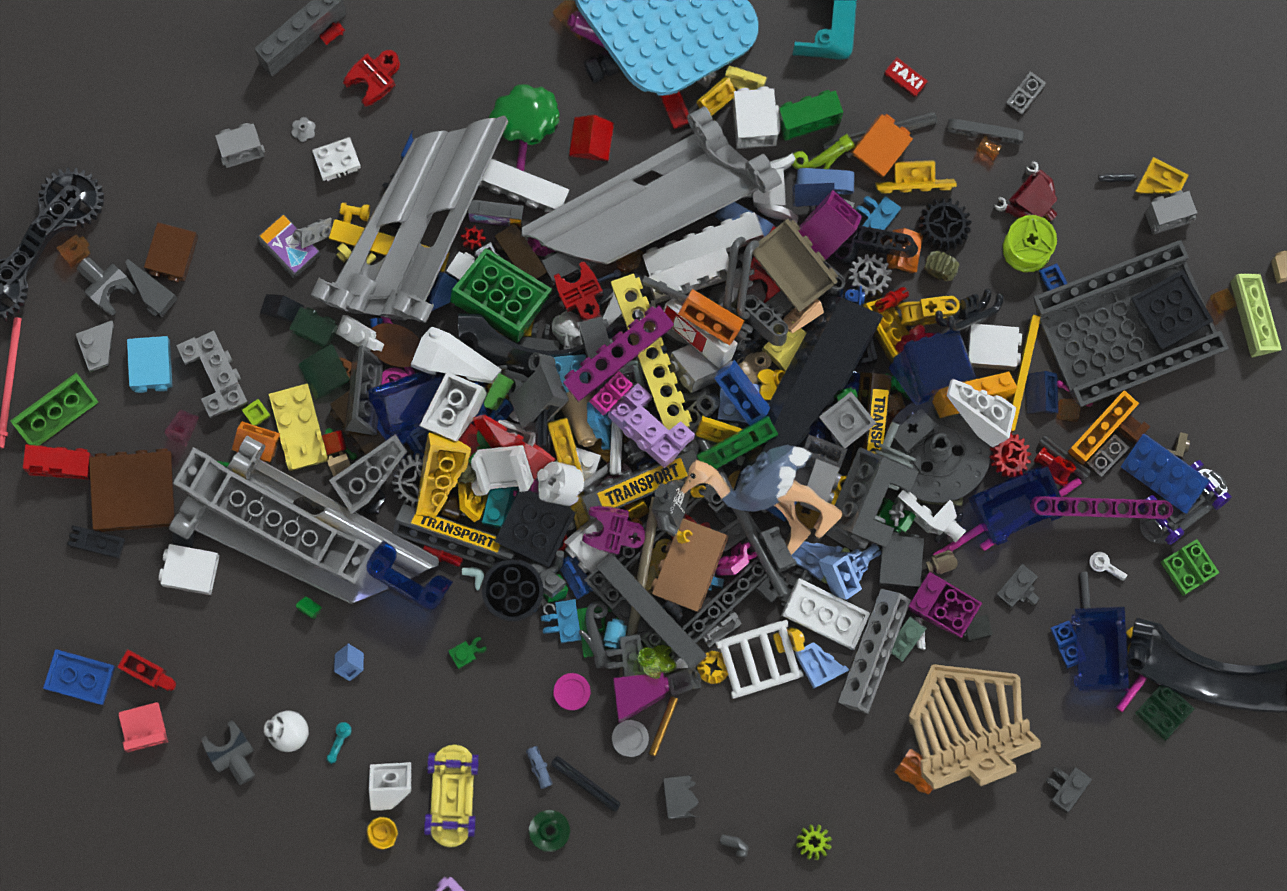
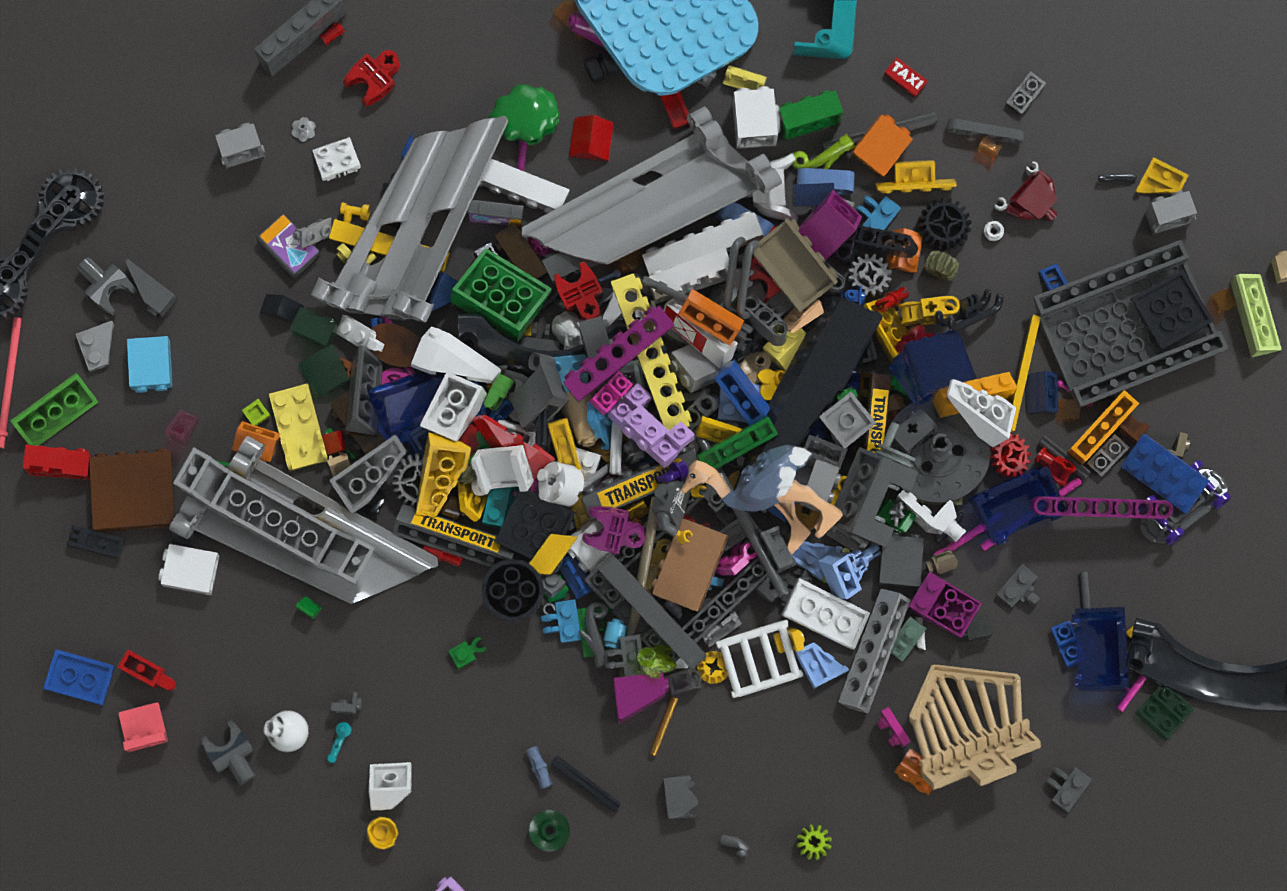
(73, 257): clear orange brick -> none
(170, 252): reddish brown brick -> none
(222, 376): light grey bracket -> none
(344, 707): none -> dark grey bracket
(348, 662): medium blue panel -> none
(425, 597): clear blue windscreen -> none
(452, 795): light yellow piece -> none
(460, 265): white brick -> none
(472, 243): red gear -> none
(474, 572): light aqua animal -> none
(552, 553): none -> yellow sticker
(572, 691): dark pink piece -> none
(630, 738): light grey piece -> none
(677, 471): none -> dark purple piece
(717, 96): yellow hinge -> none
(888, 720): none -> dark pink plate
(993, 225): none -> white plate
(994, 346): white brick -> none
(1029, 243): lime piece -> none
(1100, 562): white plate -> none
(1189, 567): bright green slope -> none

